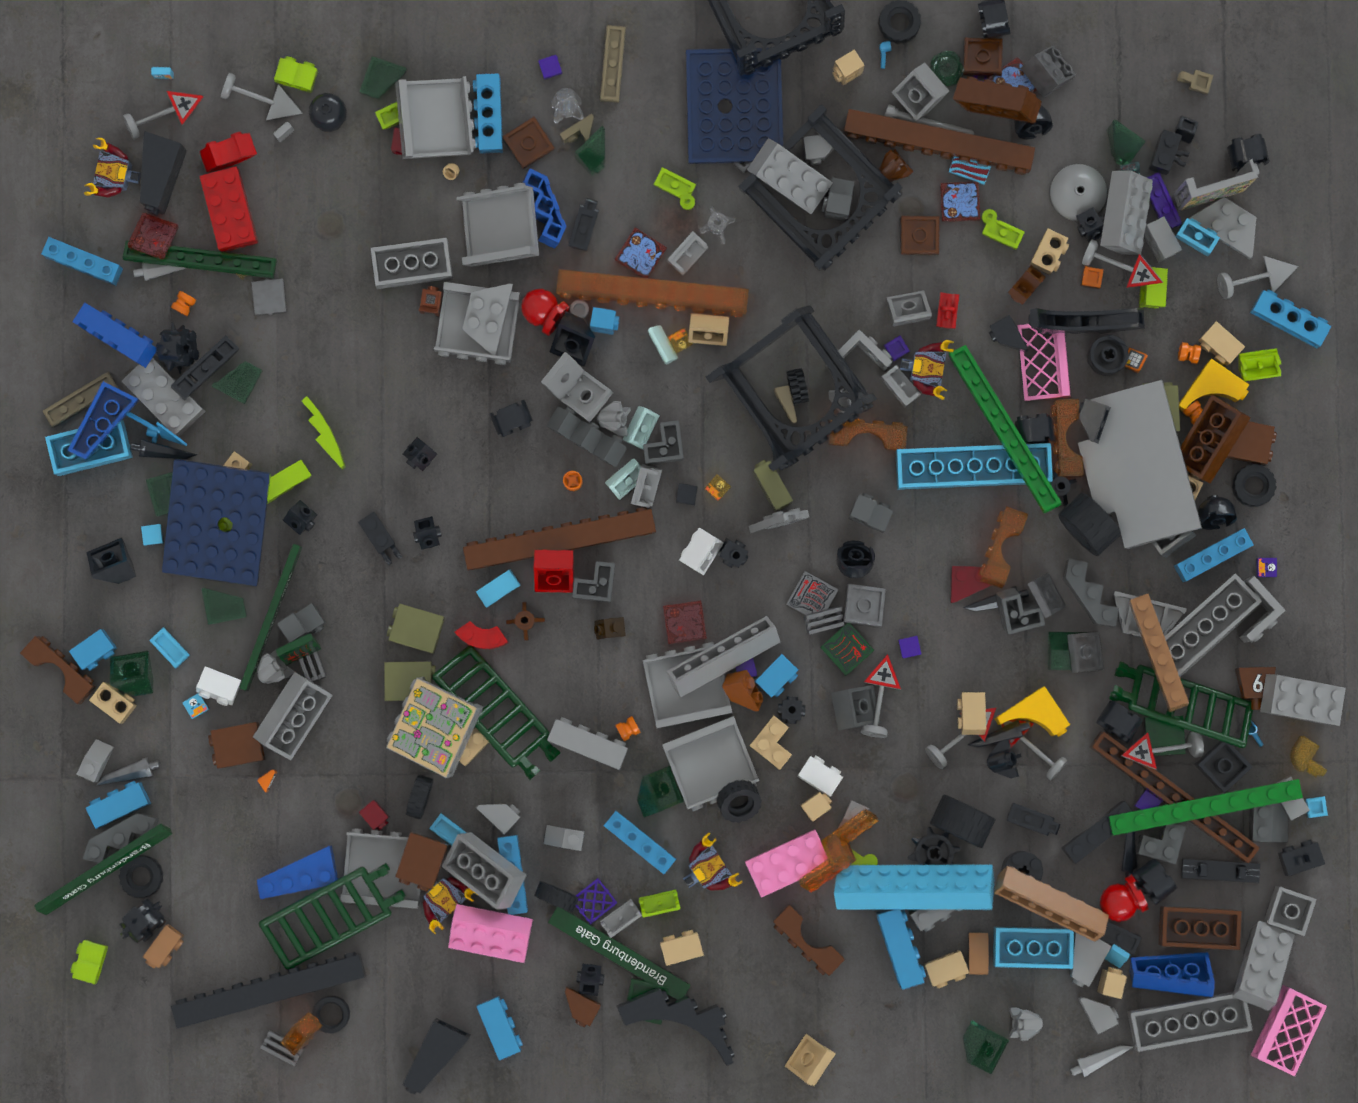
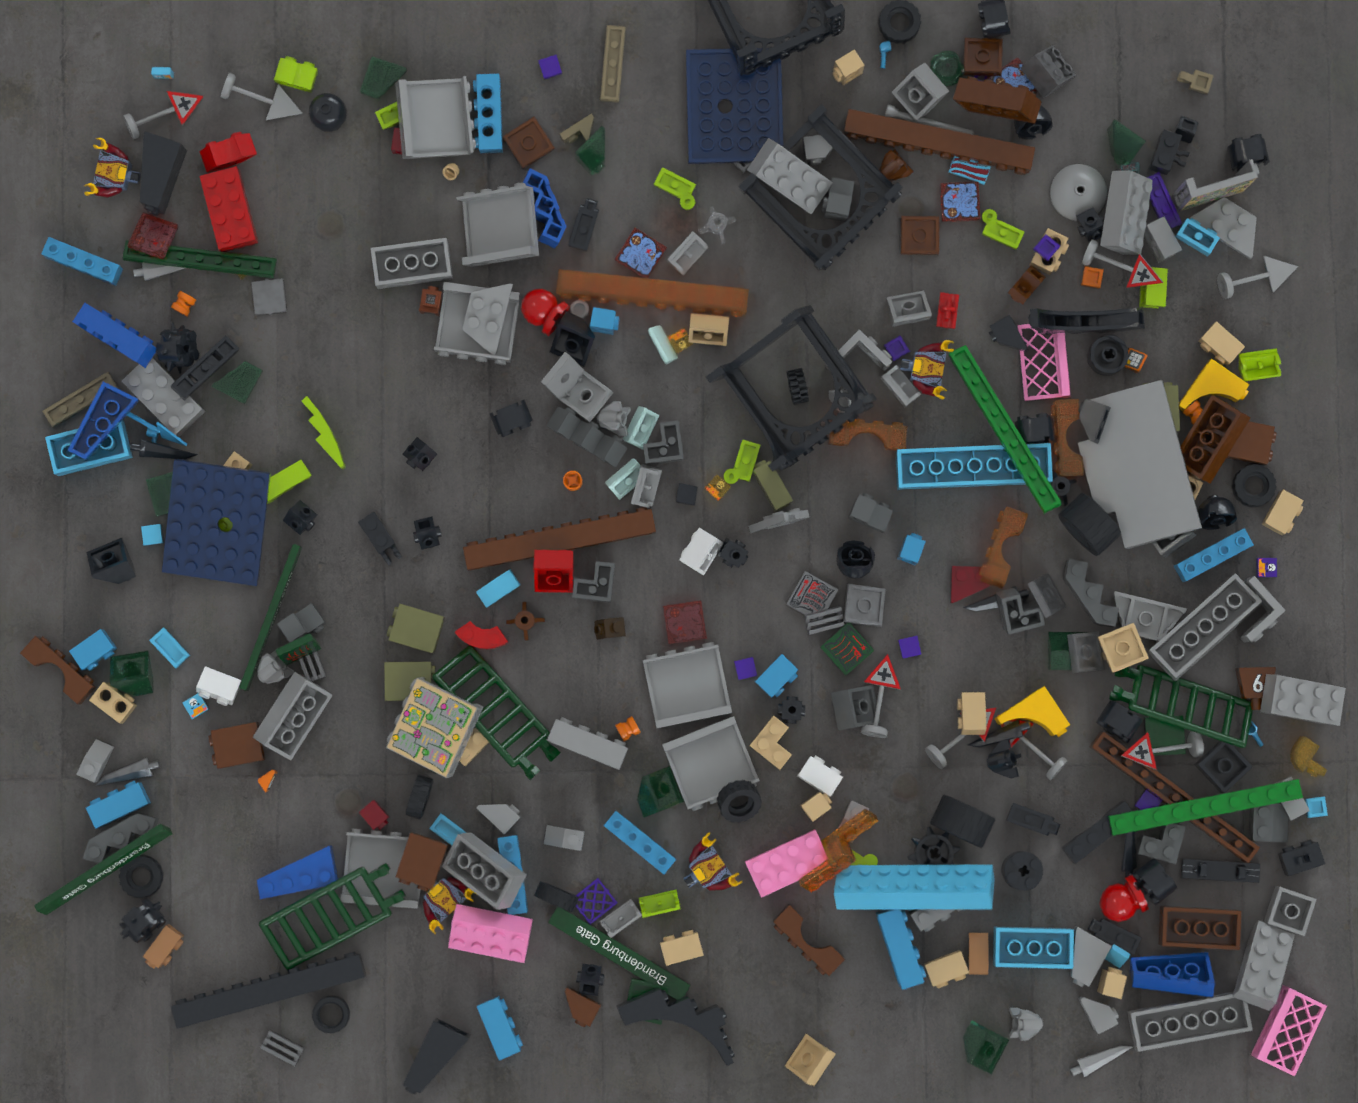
(89, 961): lime brick -> none
(222, 606): clear green wing -> none
(284, 131): light grey tile -> none
(301, 1033): clear orange brick -> none
(566, 105): clear brick -> none
(723, 656): light grey brick -> none
(742, 690): dark orange slope -> none
(744, 463): none -> lime hinge
(785, 398): dark tan slope -> none
(911, 549): none -> dark azure brick
(1046, 247): none -> dark purple tile
(1051, 903): medium nougat brick -> none
(1122, 648): none -> tan bracket
(1158, 652): medium nougat brick -> none
(1189, 352): orange wheel -> none
(1282, 512): none -> tan brick
(1319, 325): dark azure brick -> none

